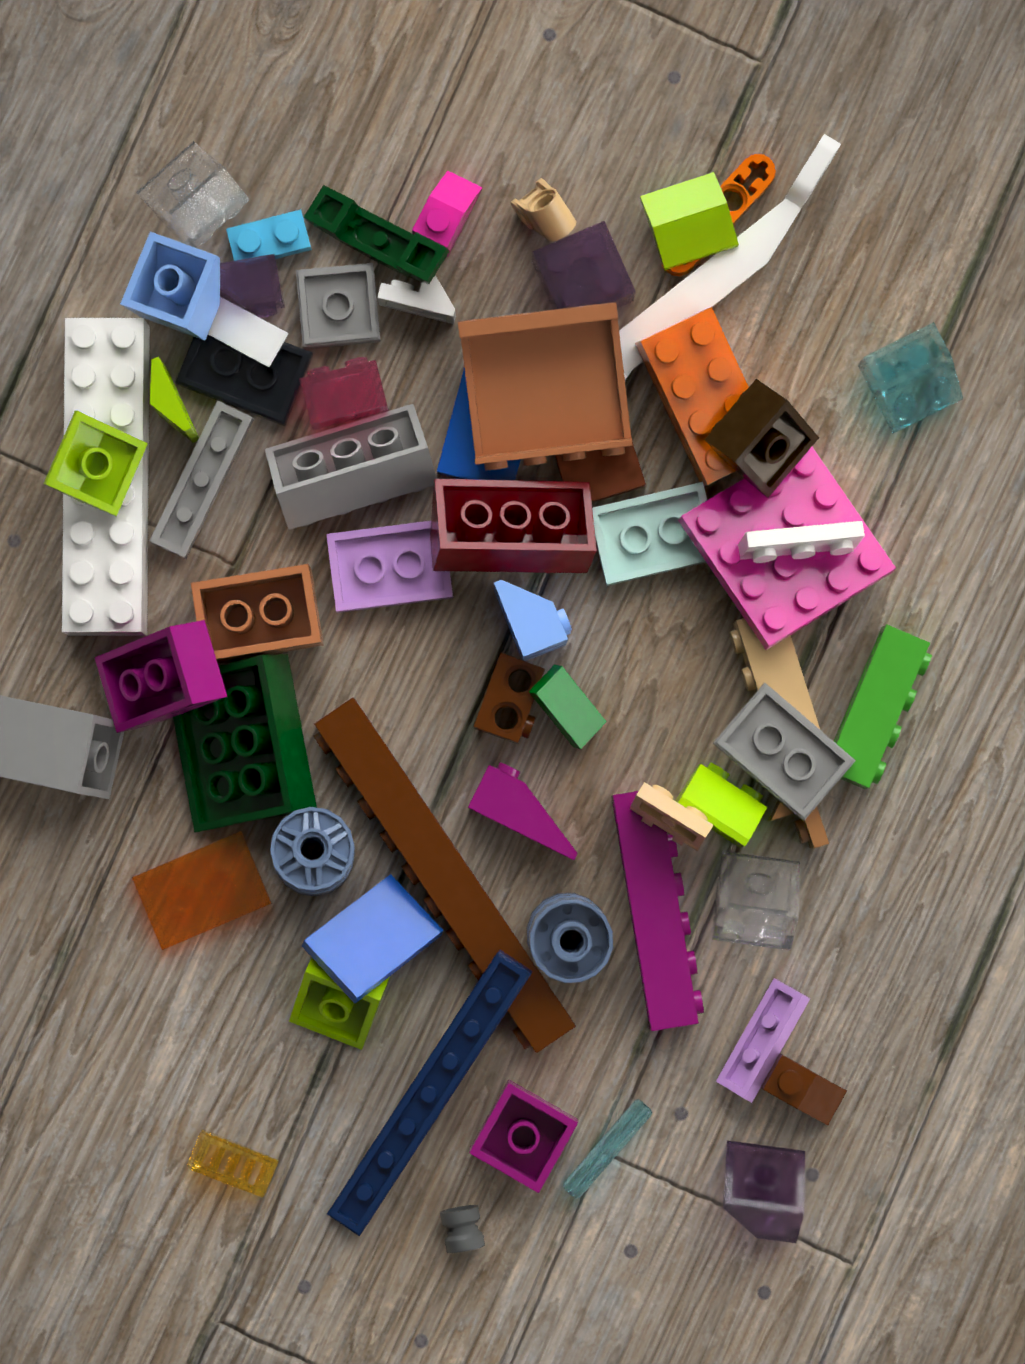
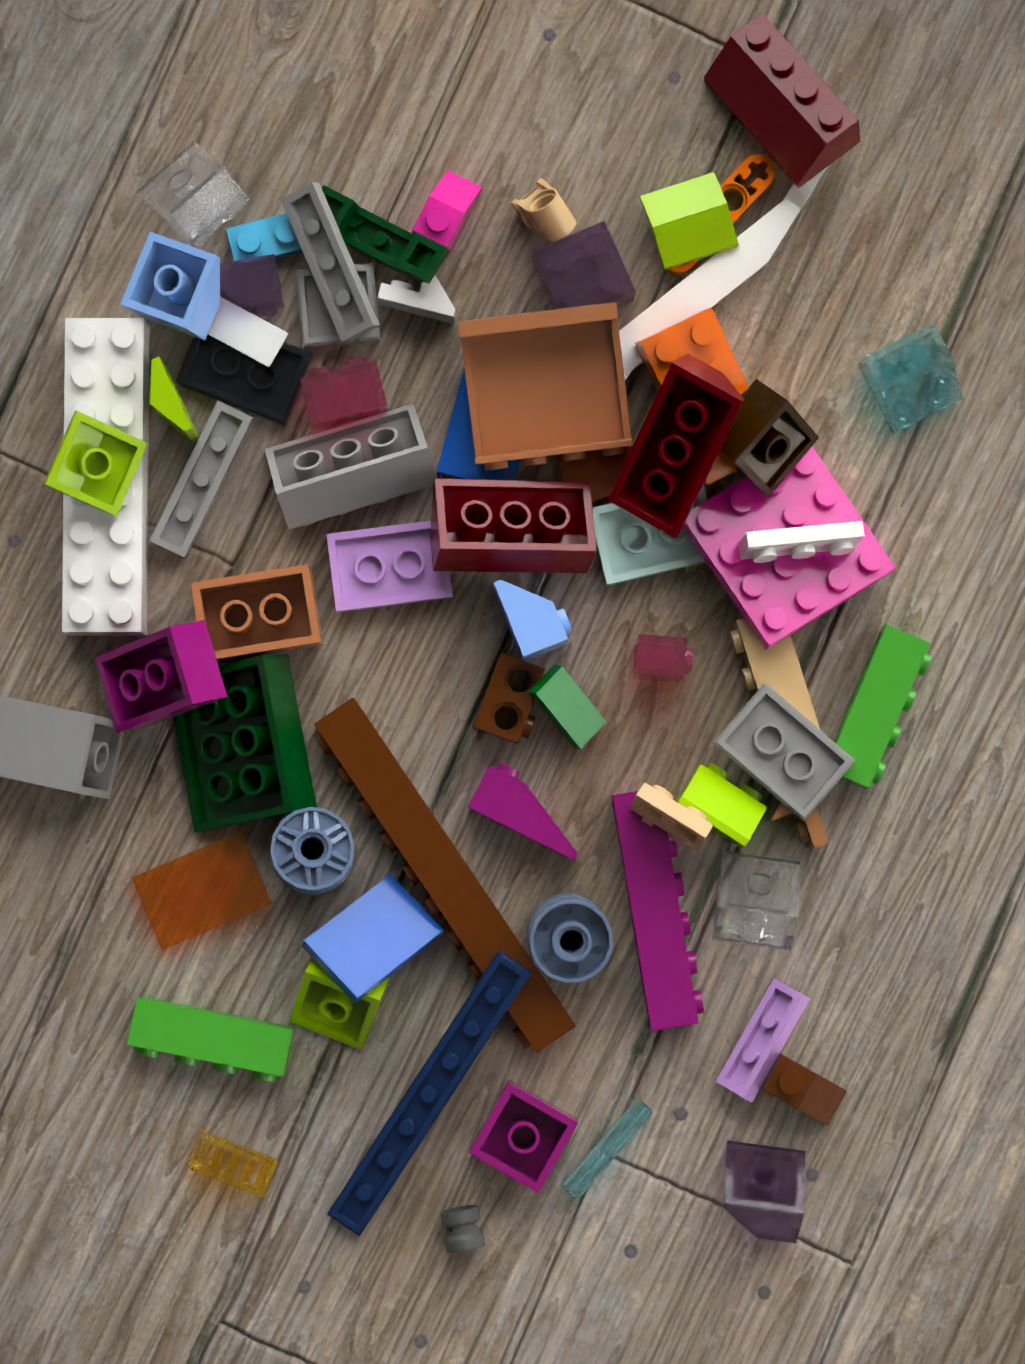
(211, 1037): none -> bright green brick
(330, 262): none -> light grey plate
(661, 658): none -> clear pink brick
(677, 444): none -> dark red slope
(782, 101): none -> dark red slope

